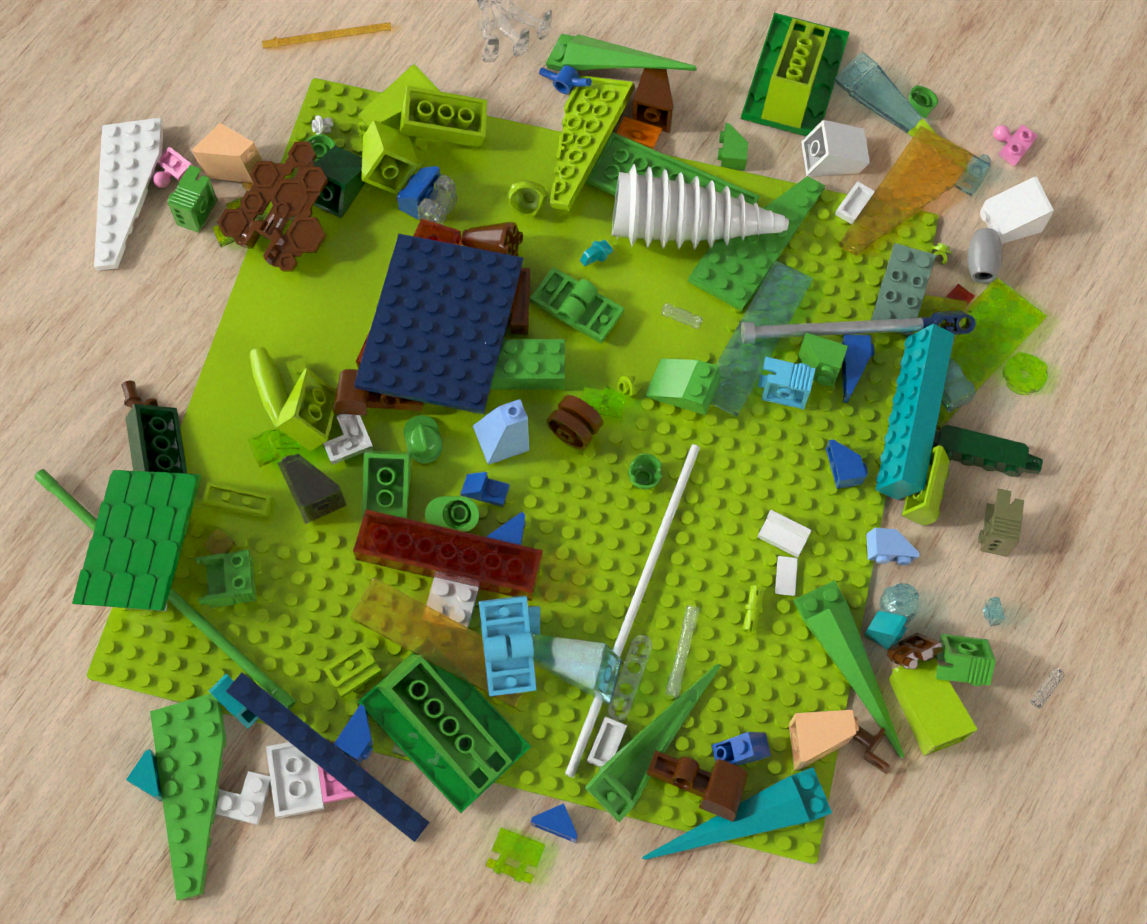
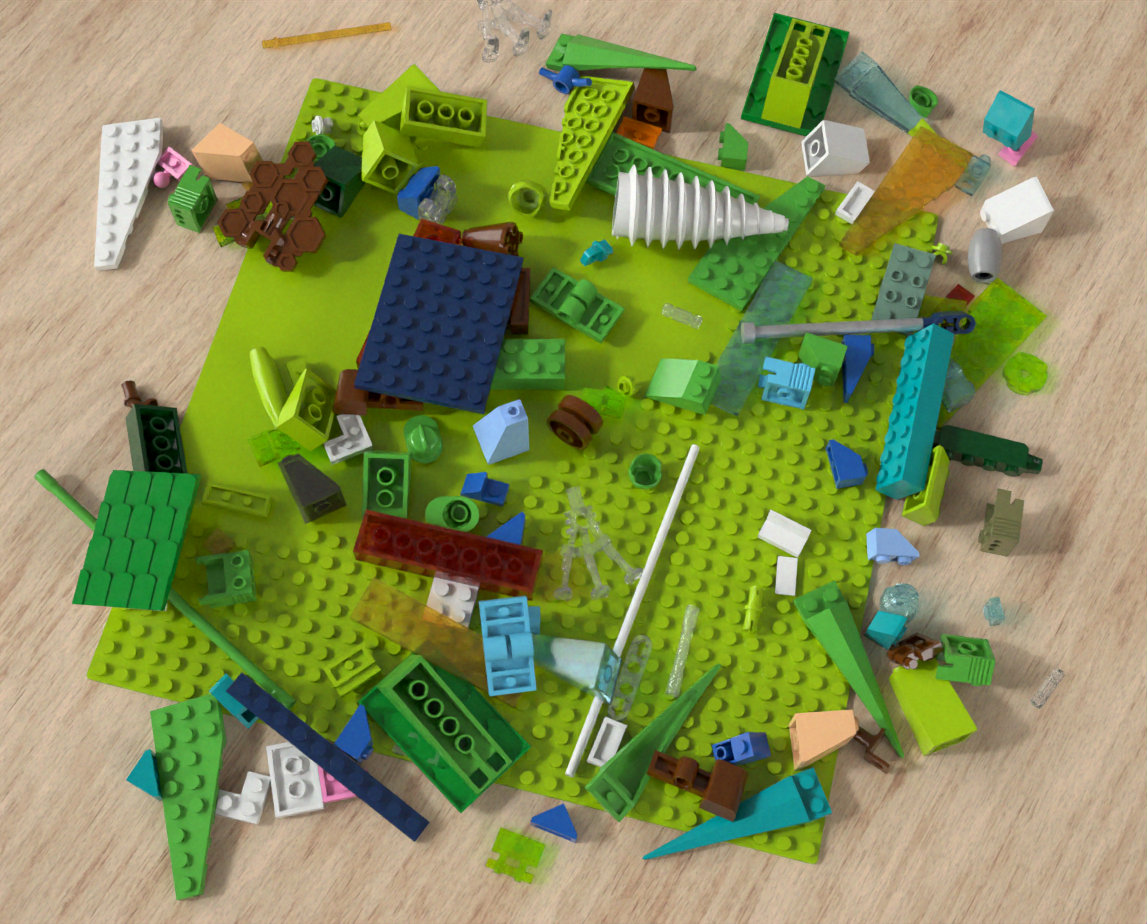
(588, 550): none -> clear piece
(1009, 121): none -> teal slope

